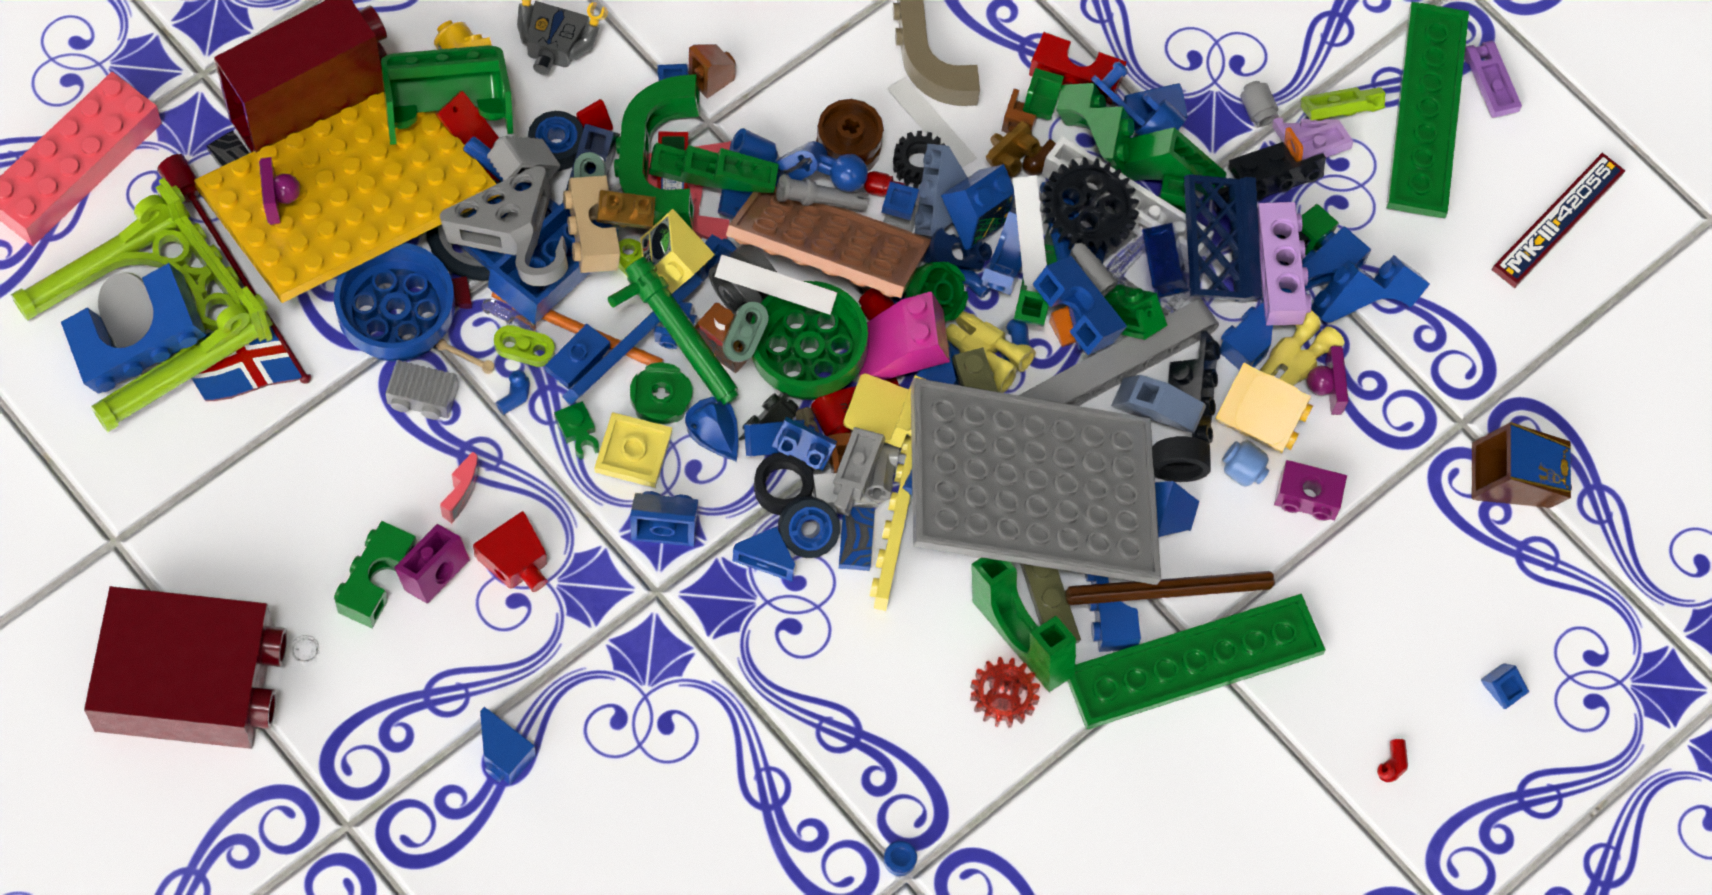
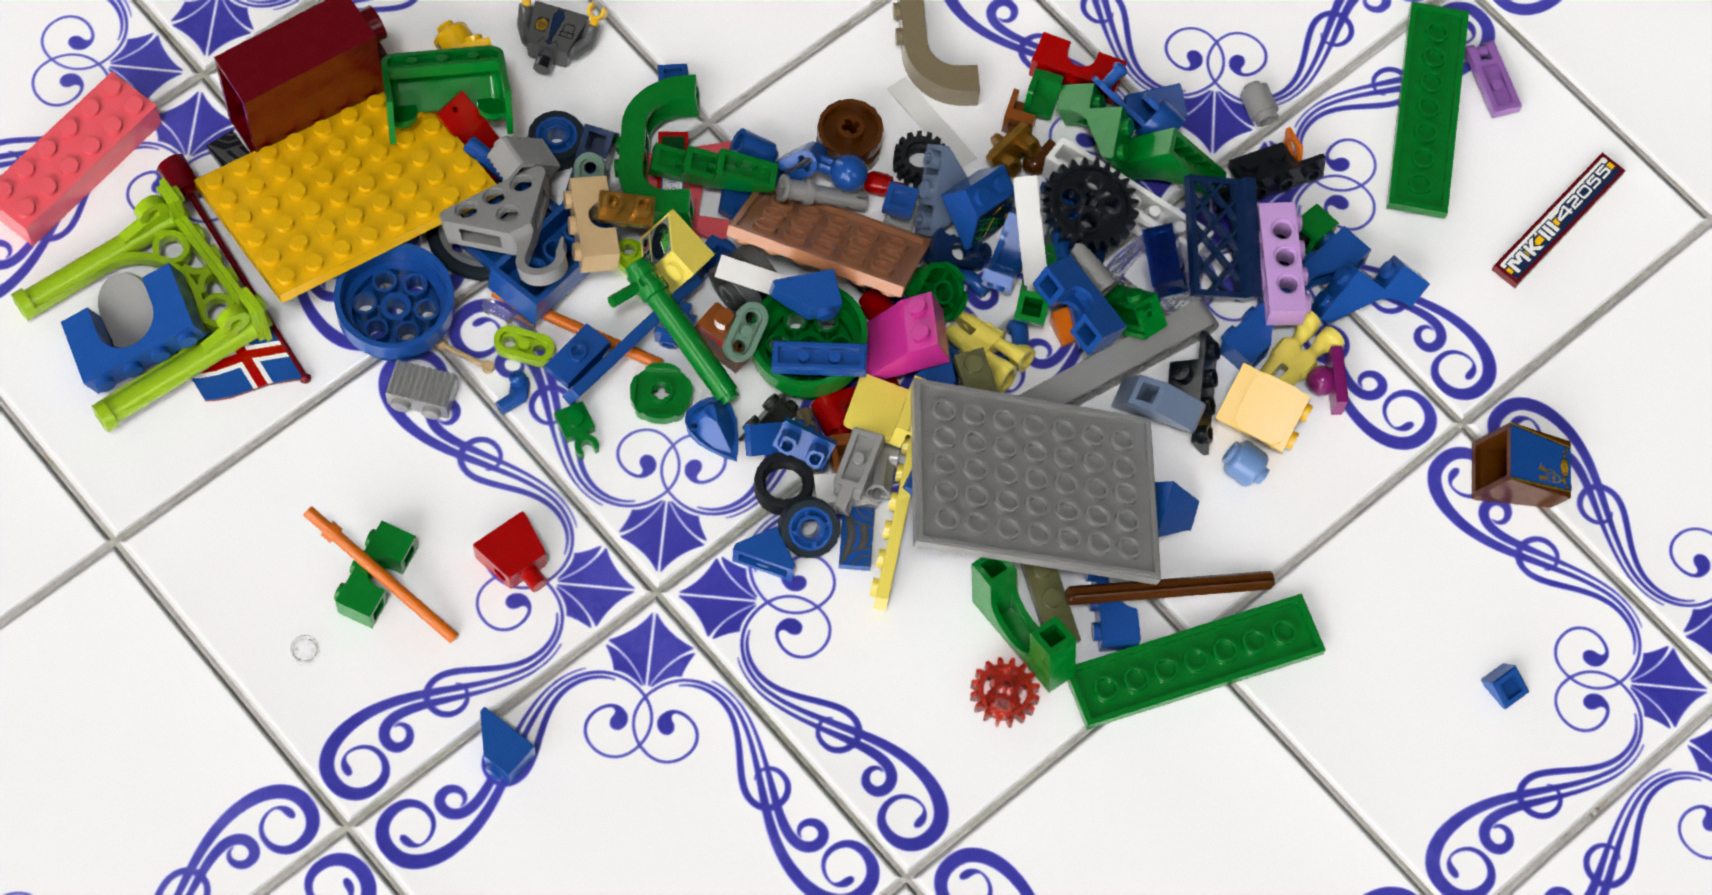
(184, 668): dark red brick -> none
(276, 189): magenta tile -> none
(332, 532): none -> orange bar
(432, 563): magenta brick -> none
(461, 292): dark red tile -> none
(464, 481): coral slope -> none
(595, 115): red slope -> none
(633, 450): light yellow plate -> none
(664, 518): blue slope -> none
(712, 67): dark orange slope -> none
(809, 294): none -> blue slope
(819, 358): none -> blue tile
(900, 858): blue tile -> none
(1173, 192): green panel -> none
(1181, 459): black tyre -> none
(1316, 136): lavender wing -> none
(1326, 484): magenta brick -> none
(1342, 102): lime hinge -> none
(1397, 764): red arm -> none

